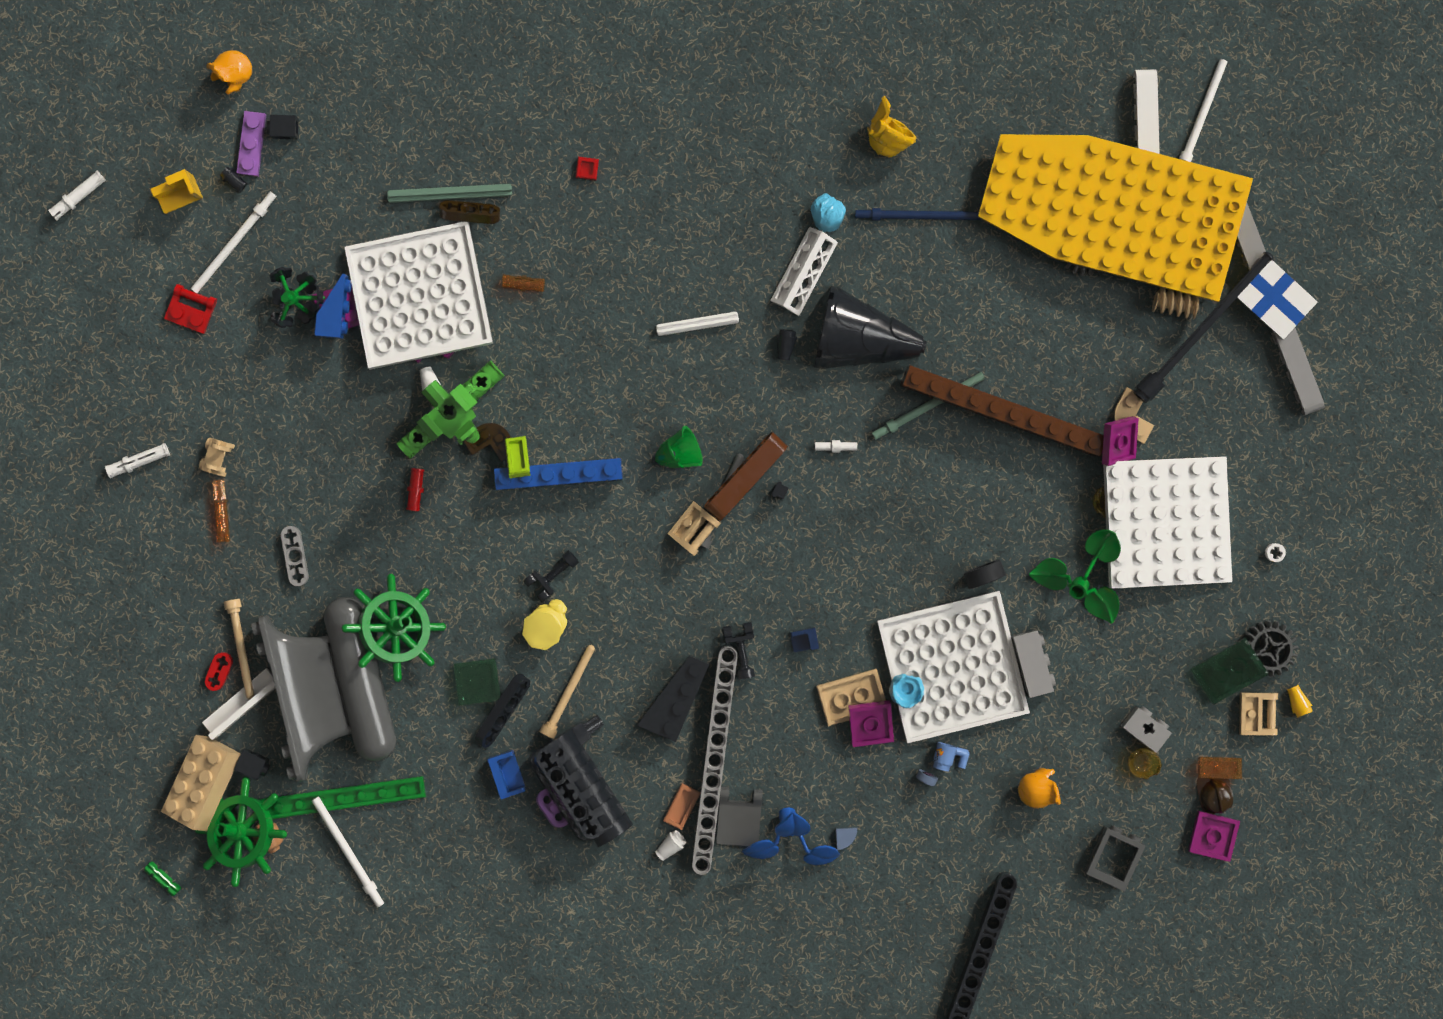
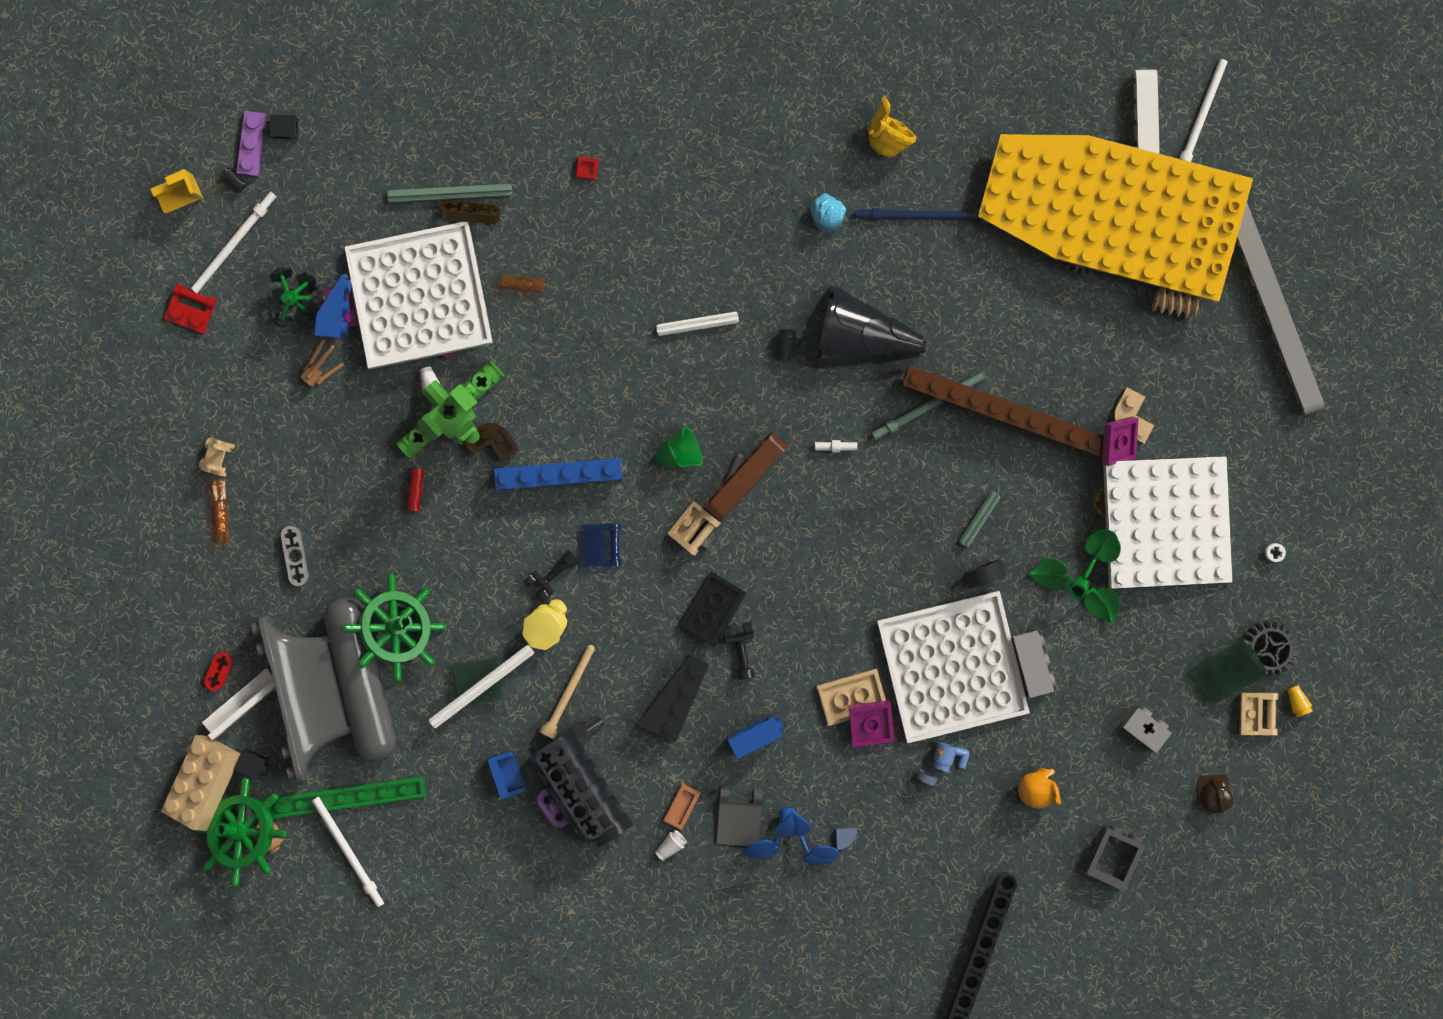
(79, 193): white pin -> none
(128, 464): white pin -> none
(162, 878): green axle -> none
(231, 68): light orange hair -> none
(233, 608): tan piece -> none
(311, 372): none -> medium nougat plant
(481, 686): none -> white axle
(514, 693): black beam -> none
(517, 457): lime tile -> none
(595, 545): none -> clear blue plate
(713, 609): none -> black tile
(716, 770): light grey beam -> none
(756, 736): none -> blue window
(780, 490): black piece -> none
(801, 268): white fence -> none
(804, 639): dark blue panel -> none
(906, 690): medium azure hair -> none
(979, 519): none -> sand green axle
(1140, 757): clear yellow hair -> none
(1214, 836): magenta plate -> none
(1219, 768): clear orange plate -> none
(1264, 291): flag -> none

